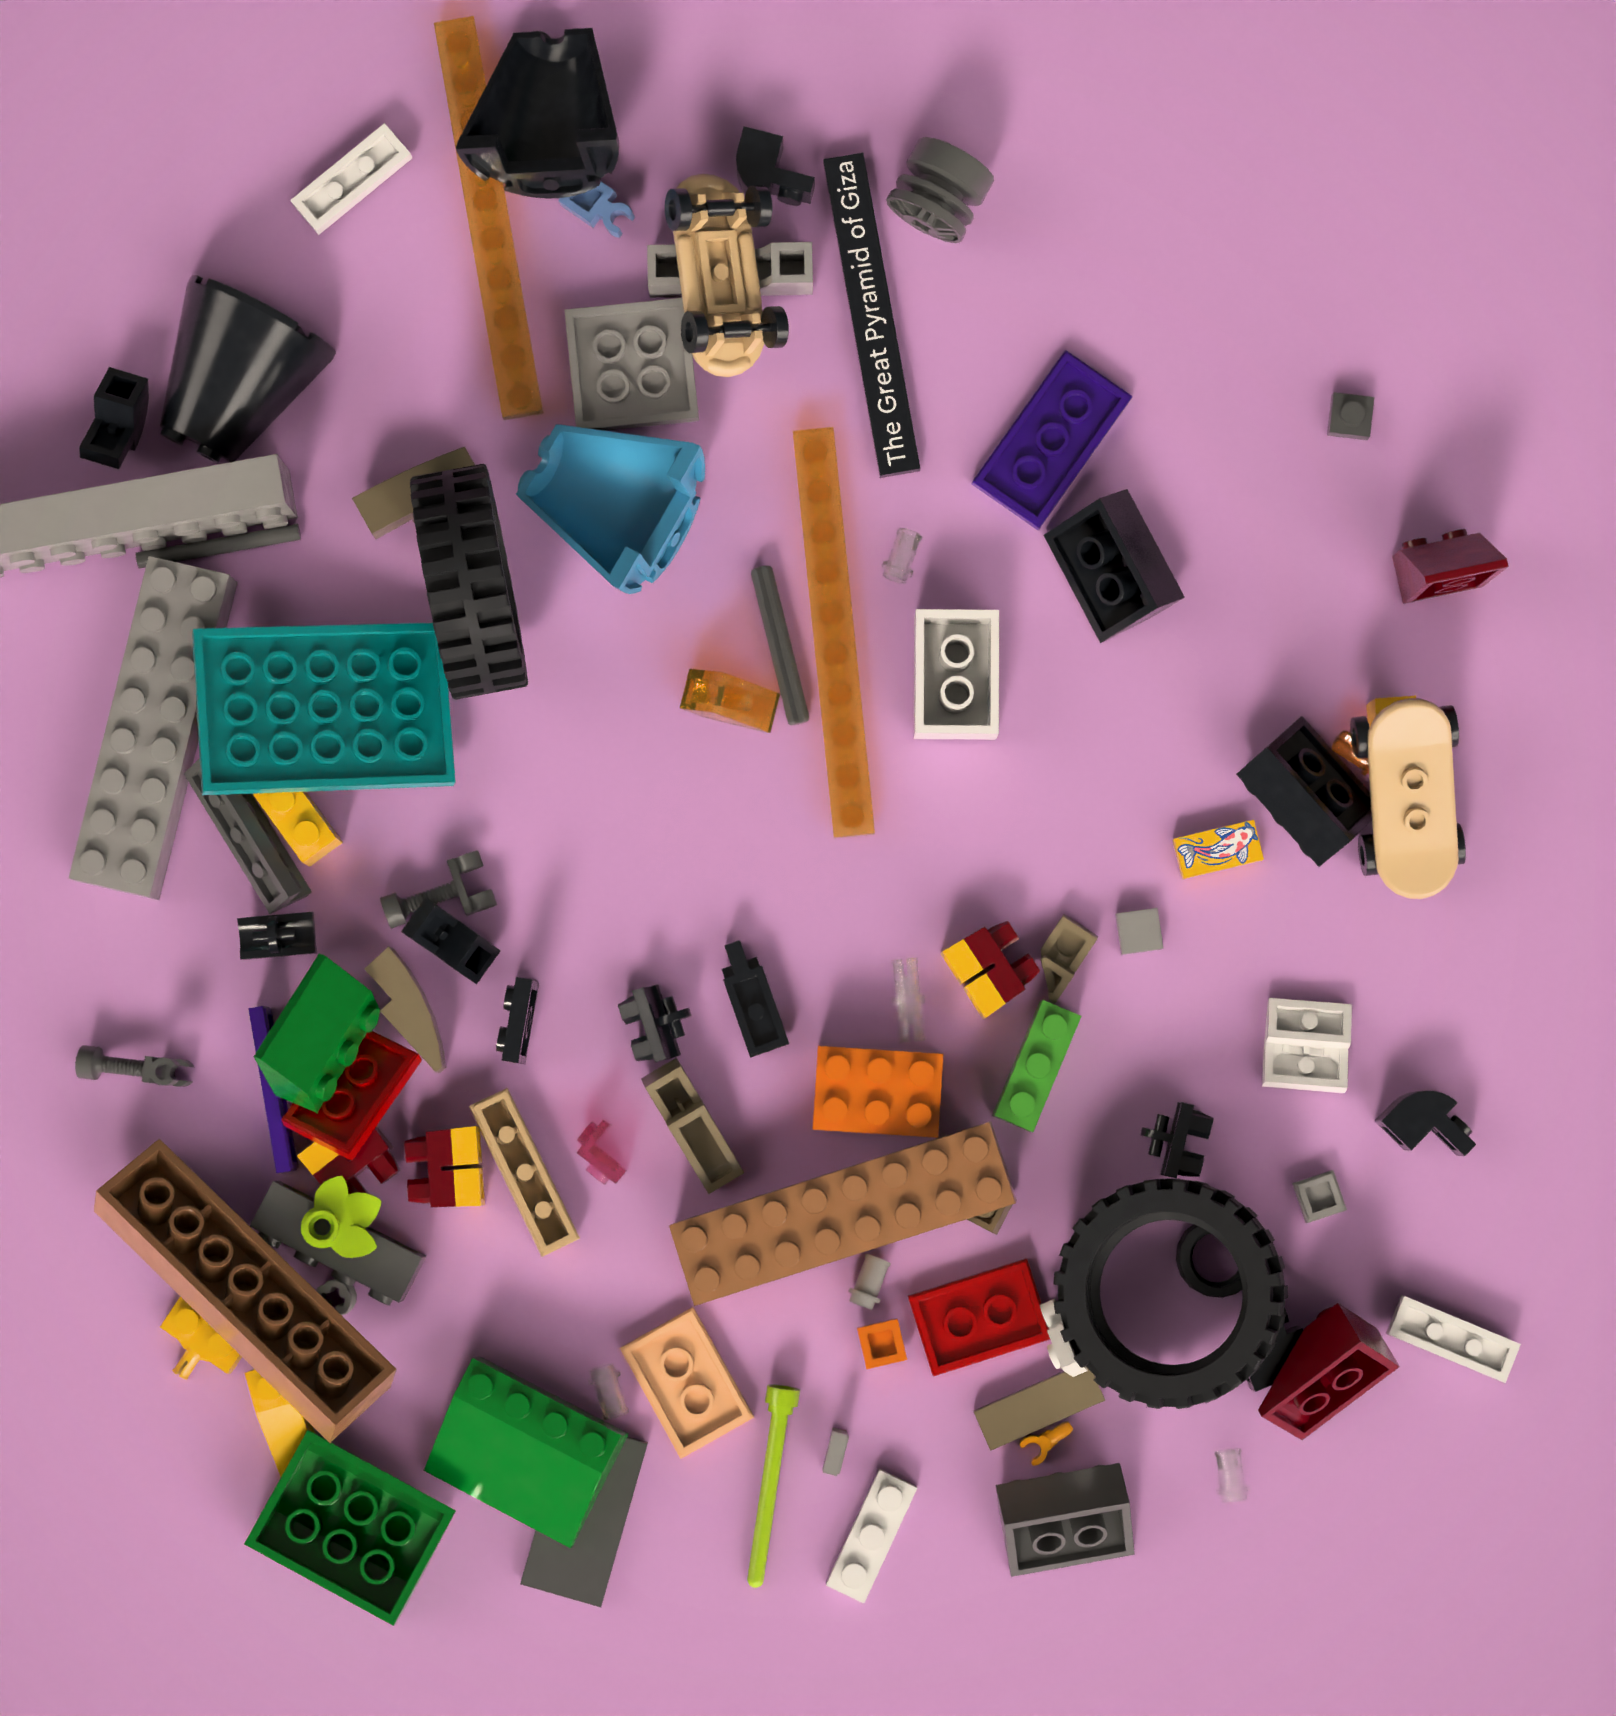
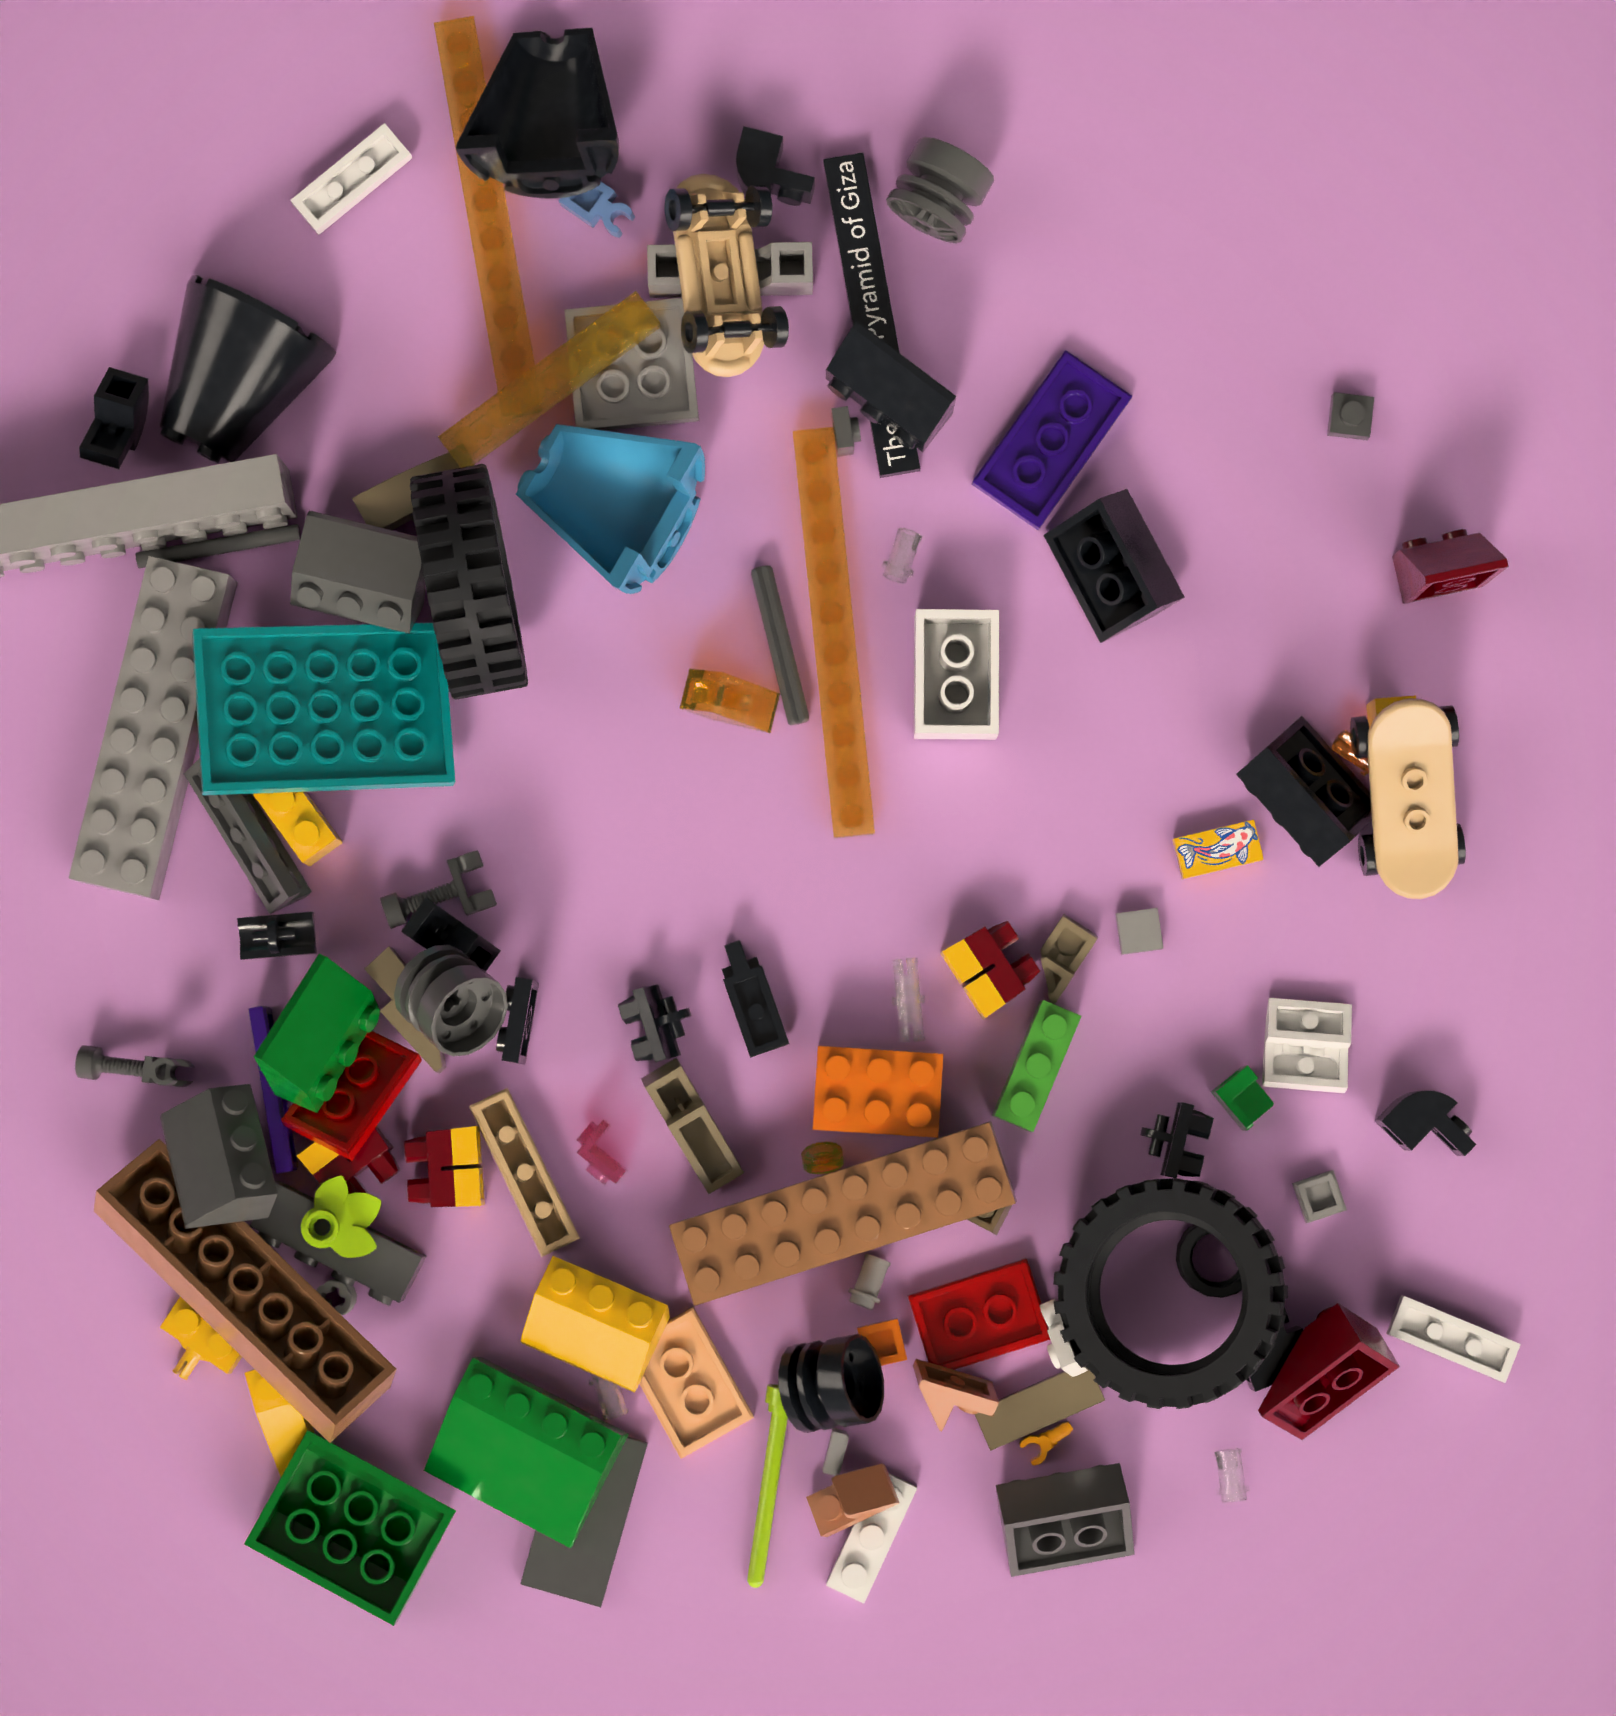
(219, 1157): none -> dark grey slope
(358, 572): none -> dark grey slope
(450, 1000): none -> dark grey wheel
(550, 381): none -> clear yellow plate
(594, 1324): none -> yellow slope
(822, 1158): none -> clear yellow tile
(831, 1383): none -> black wheel
(845, 431): none -> dark grey plate
(852, 1499): none -> nougat slope
(889, 388): none -> black slope
(947, 1387): none -> nougat slope
(1243, 1097): none -> green panel

